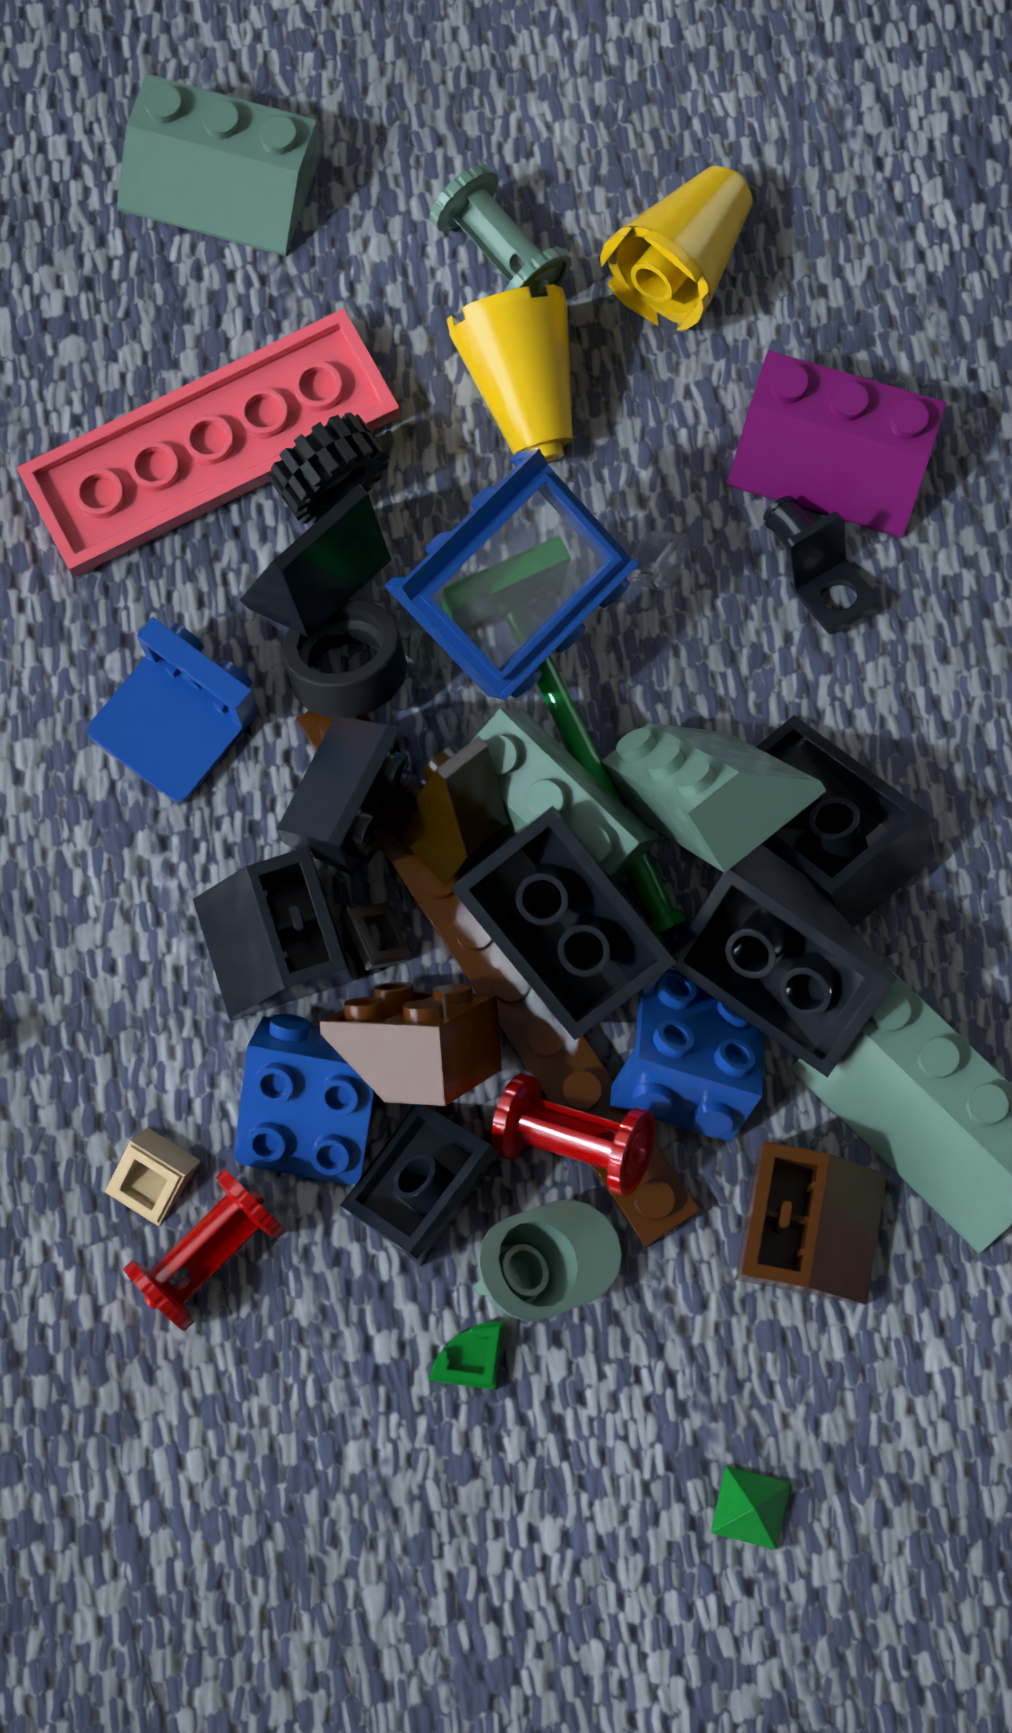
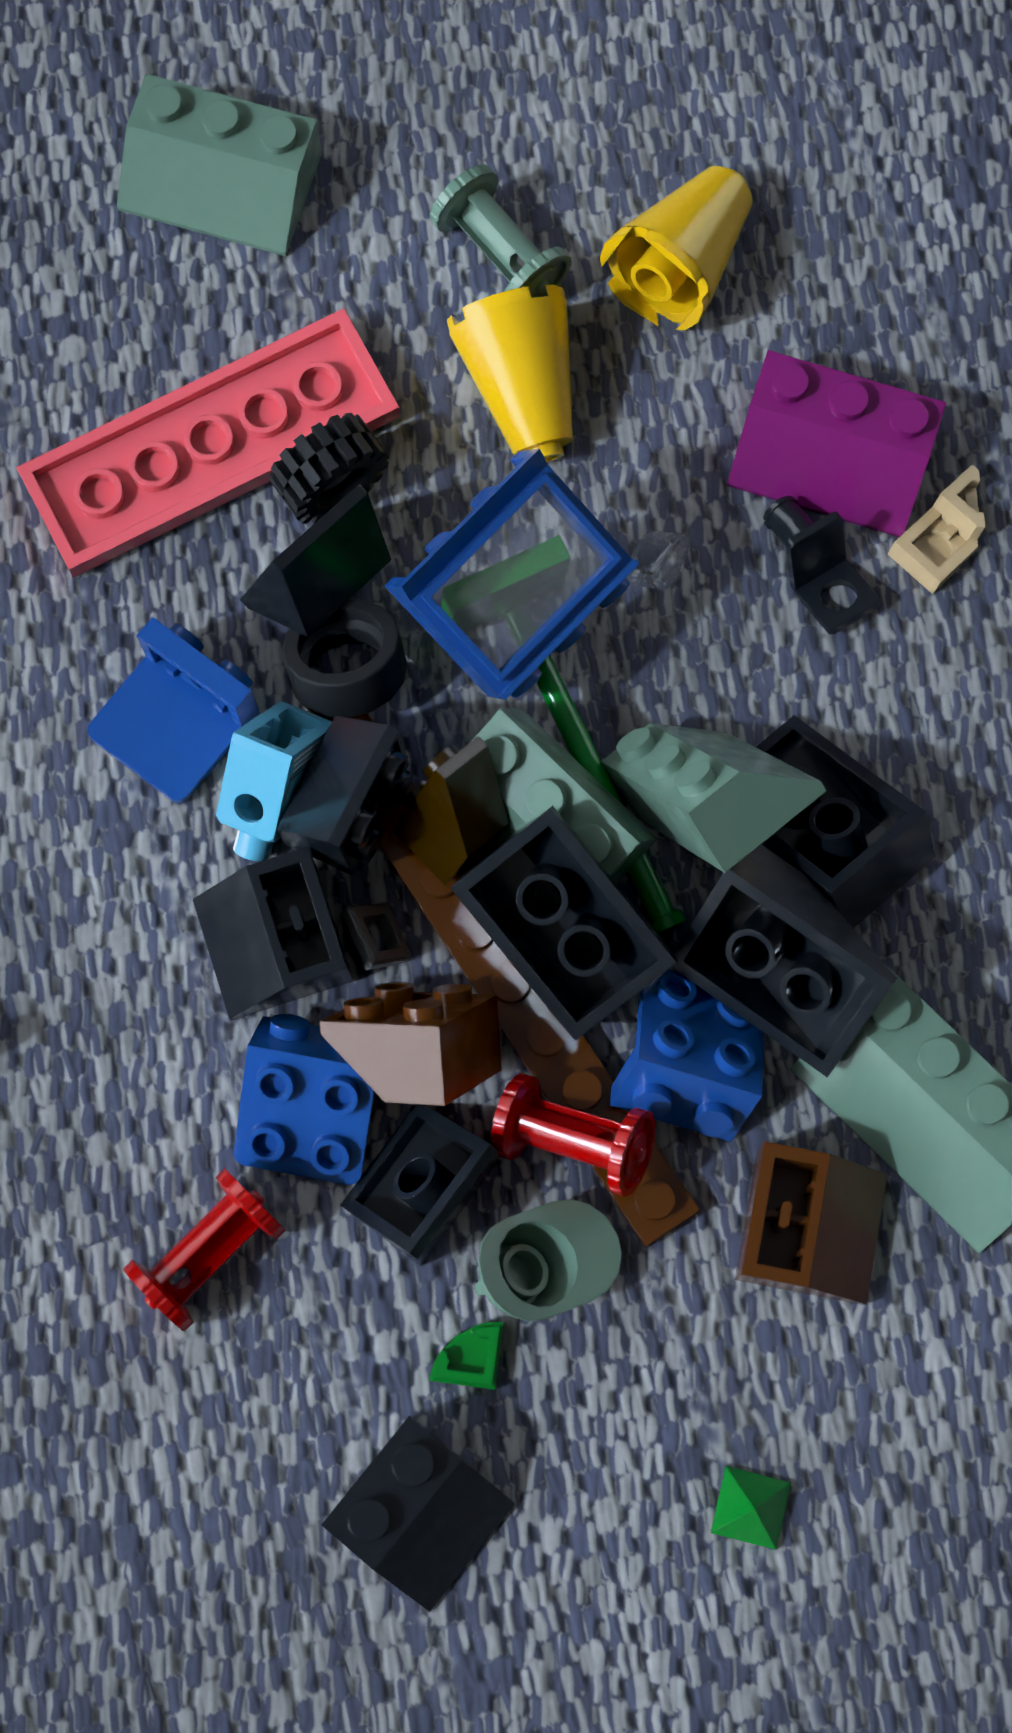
(151, 1175): tan slope -> none
(264, 772): none -> medium azure torso
(418, 1514): none -> black slope
(943, 535): none -> tan slope

